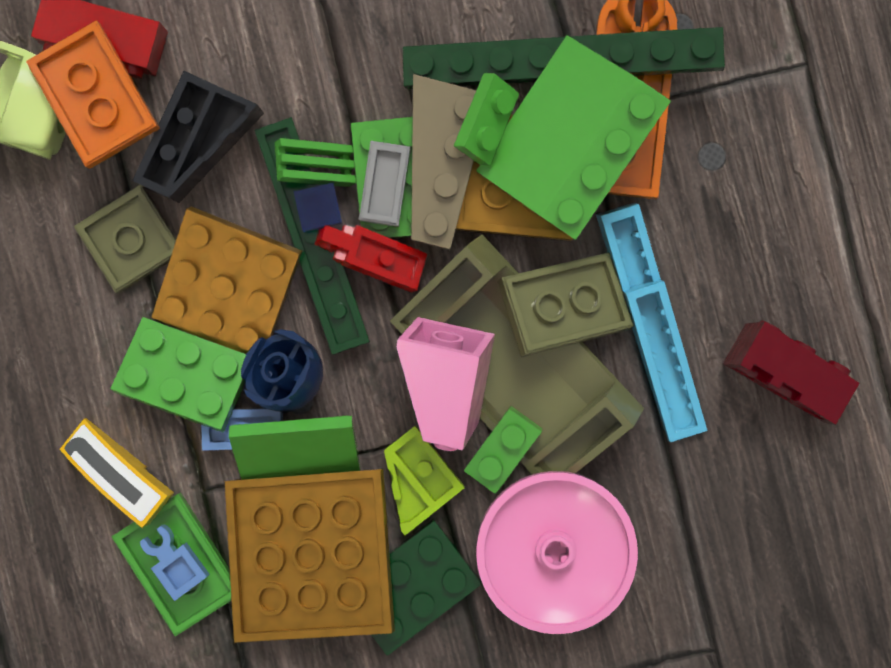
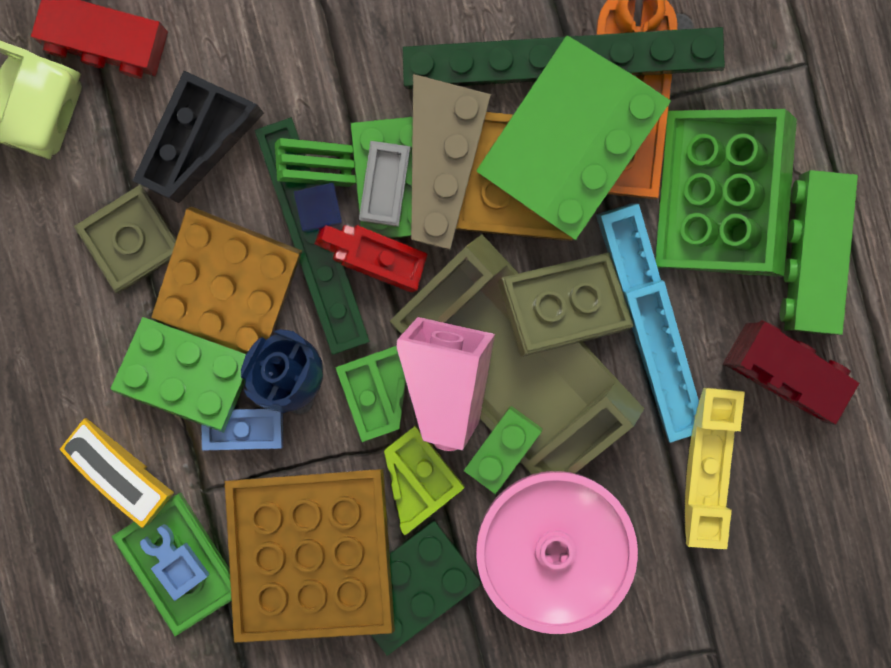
(92, 94): orange tile -> none
(295, 447): bright green tile -> none
(374, 392): none -> bright green wing
(486, 119): bright green plate -> none
(709, 467): none -> light yellow slope
(726, 191): none -> bright green slope
(819, 252): none -> bright green brick

